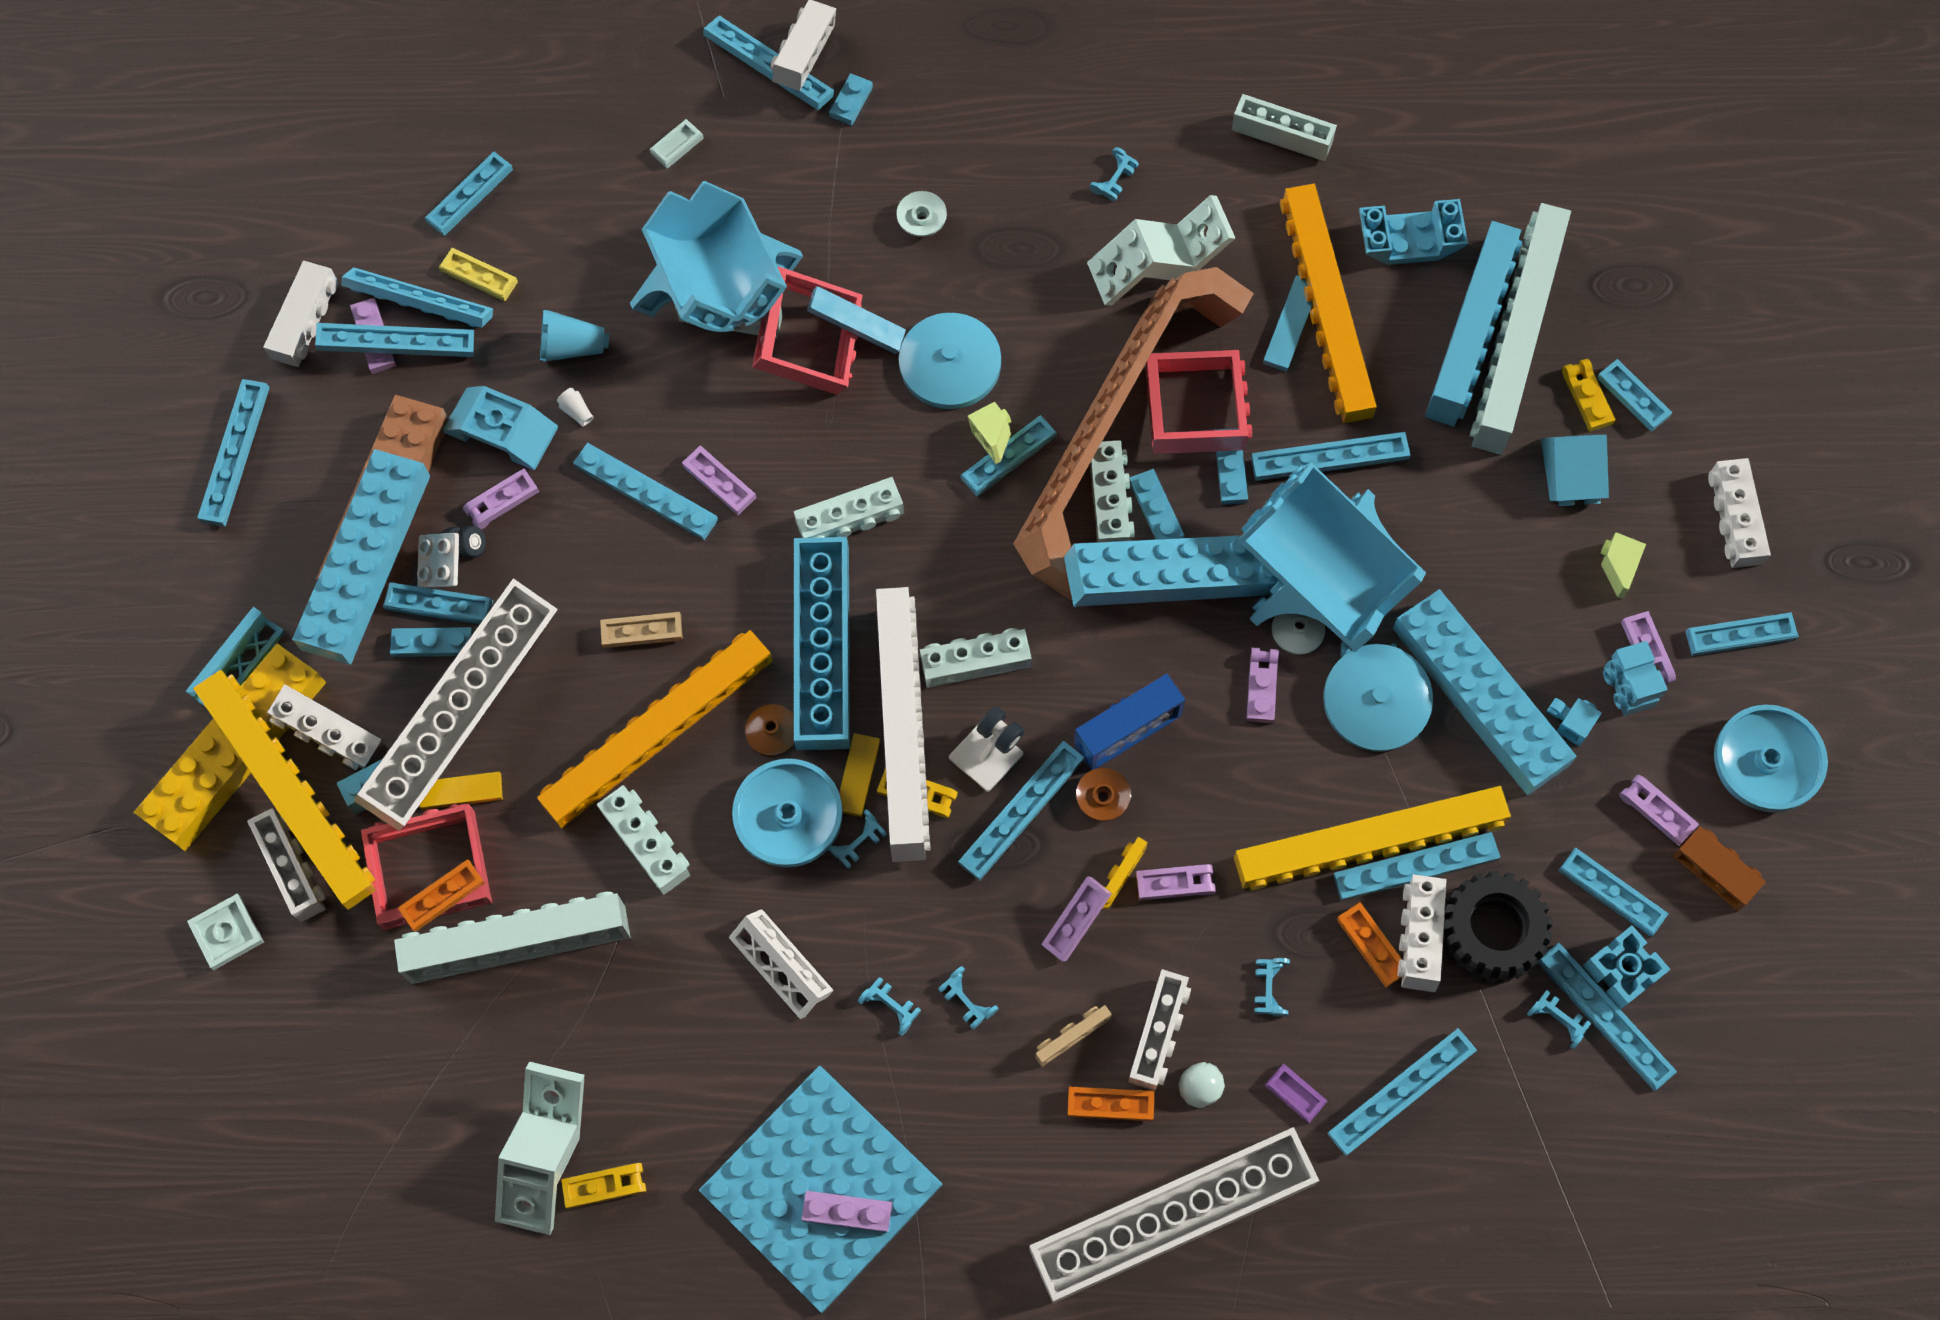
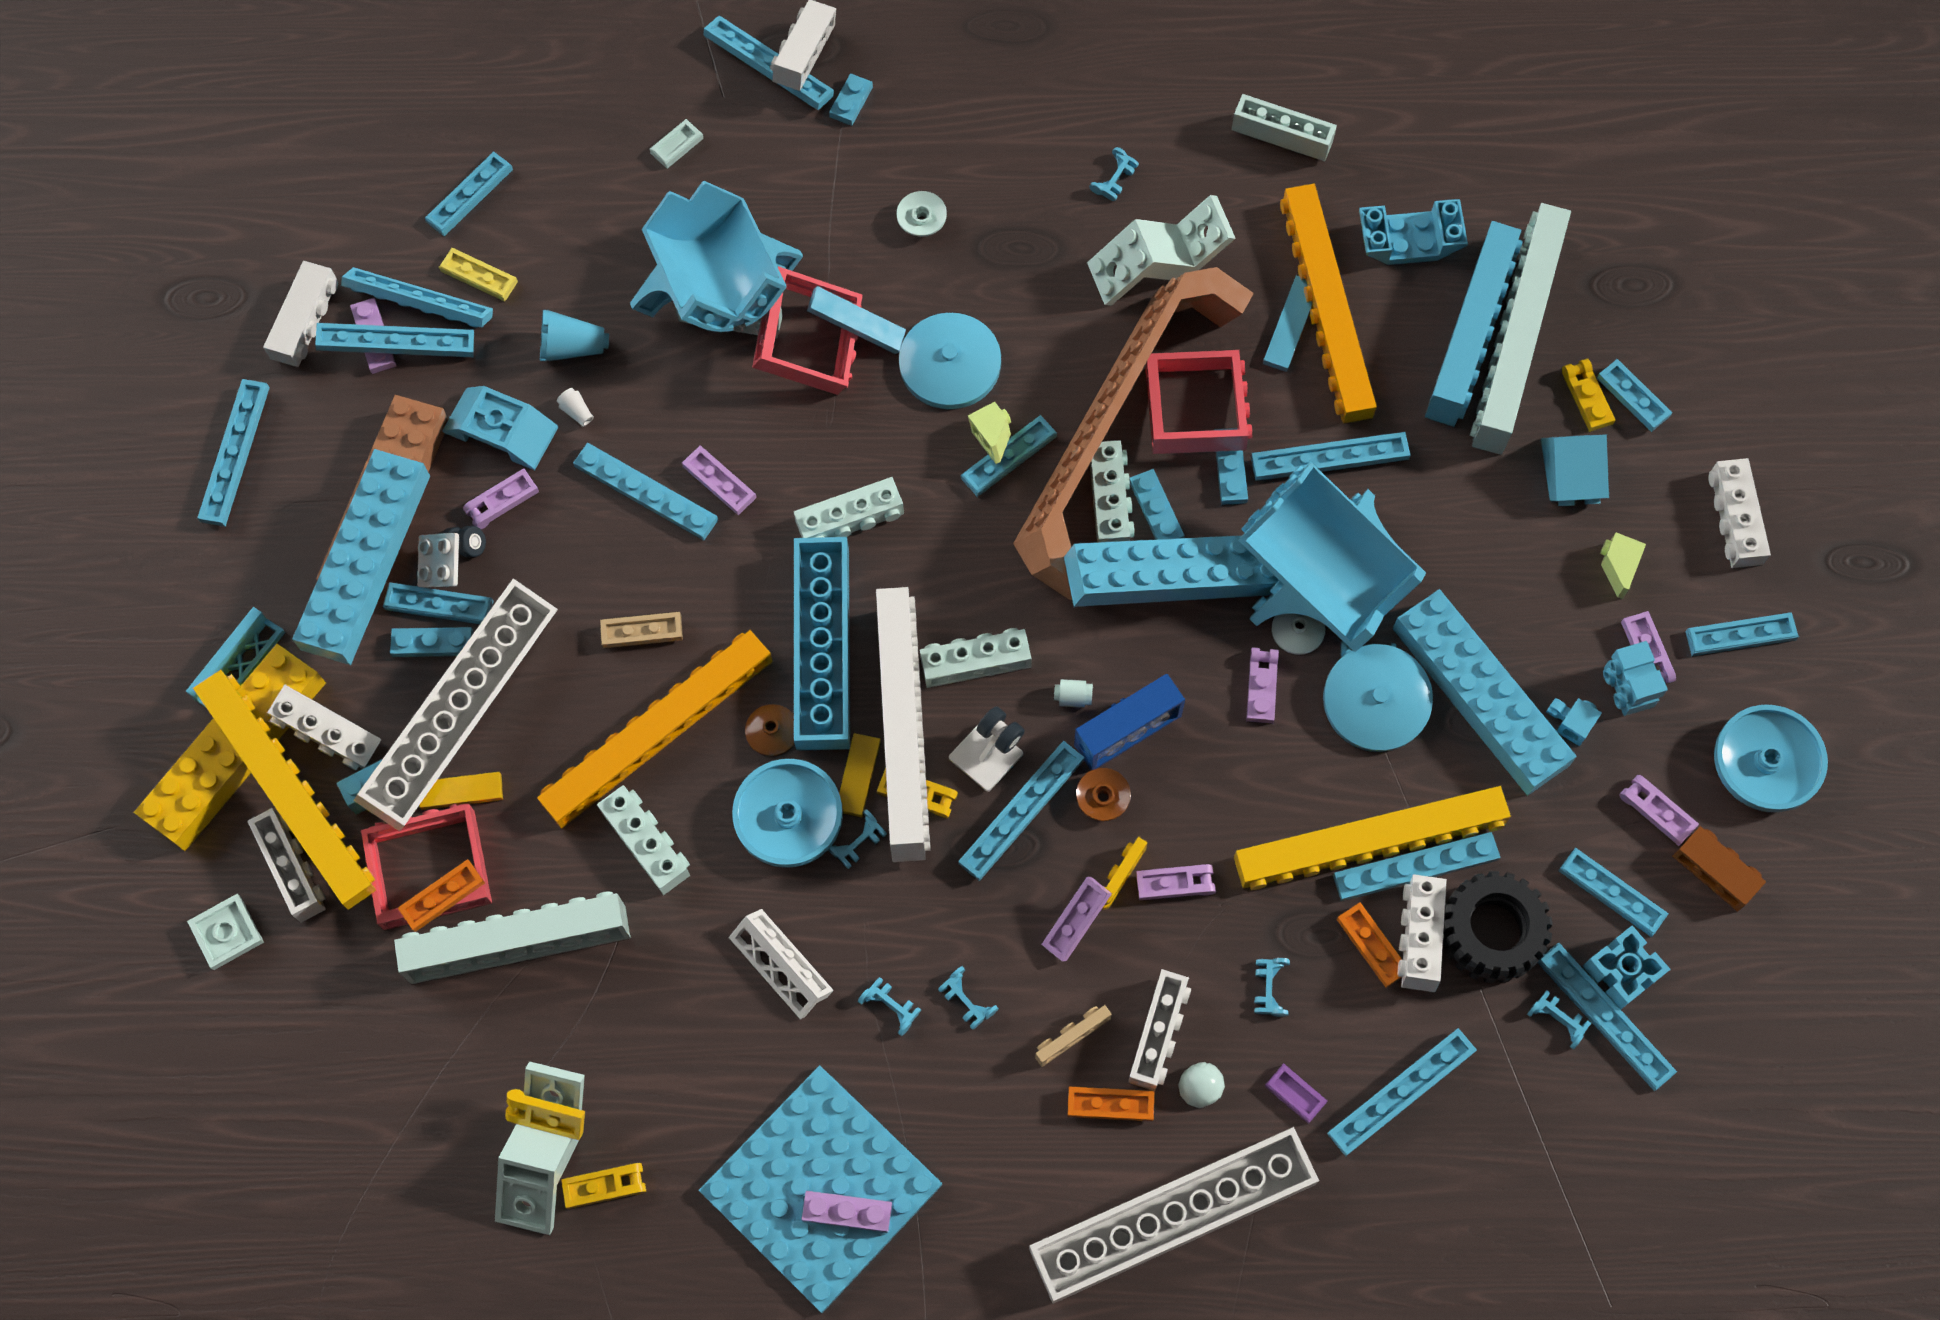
(544, 1115): none -> yellow plate
(1073, 693): none -> light aqua brick

